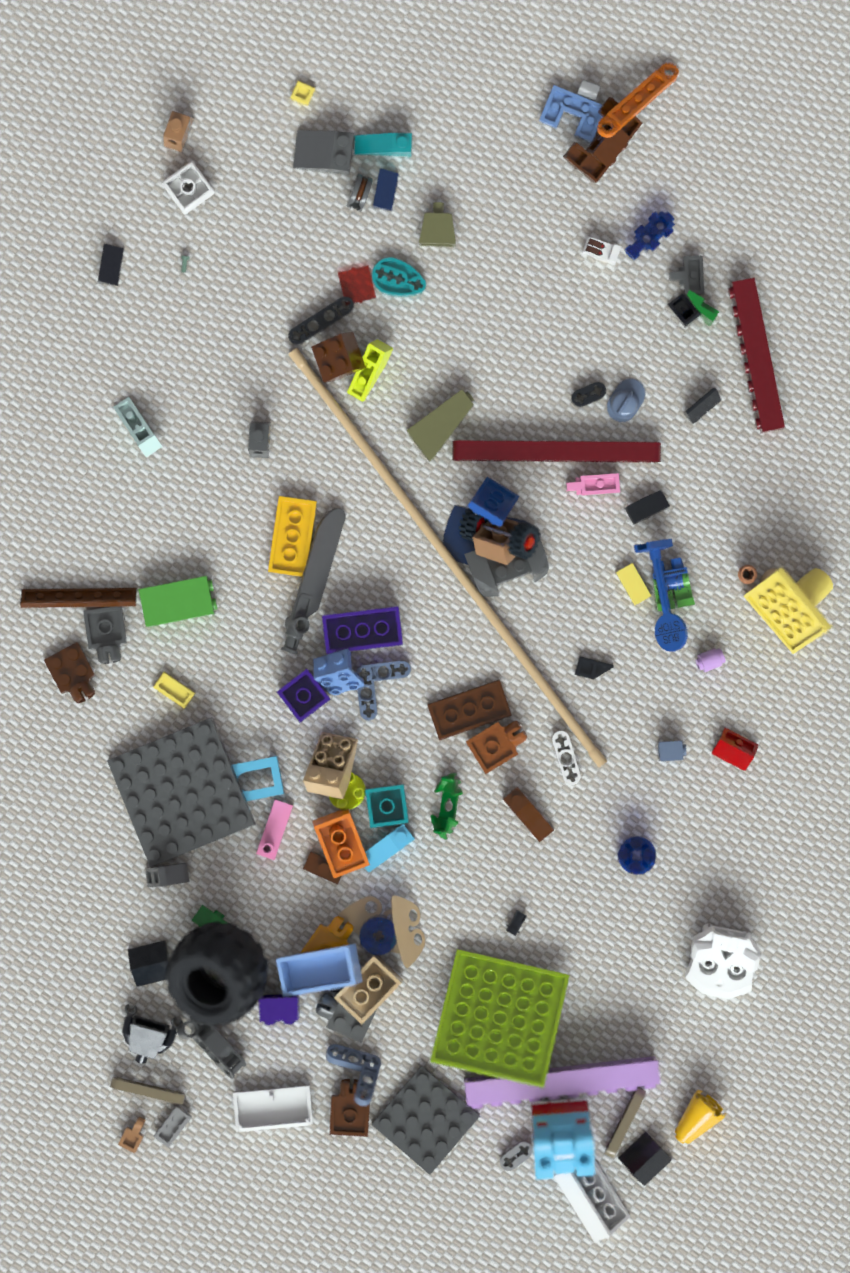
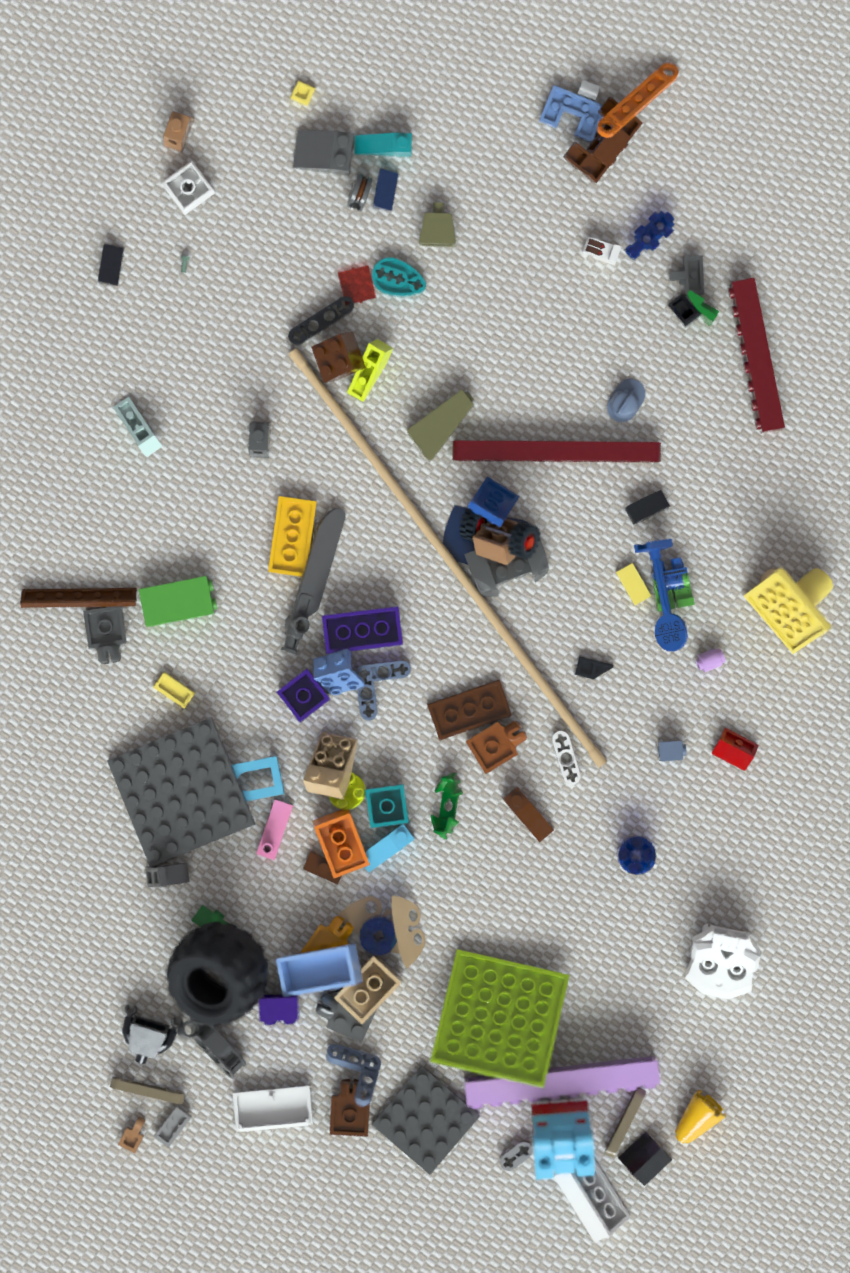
(72, 672): reddish brown plate -> none
(149, 963): black slope -> none
(516, 923): black pin -> none
(591, 398): black beam -> none
(595, 484): bright pink hinge -> none
(703, 405): black slope -> none
(751, 571): nougat cone -> none

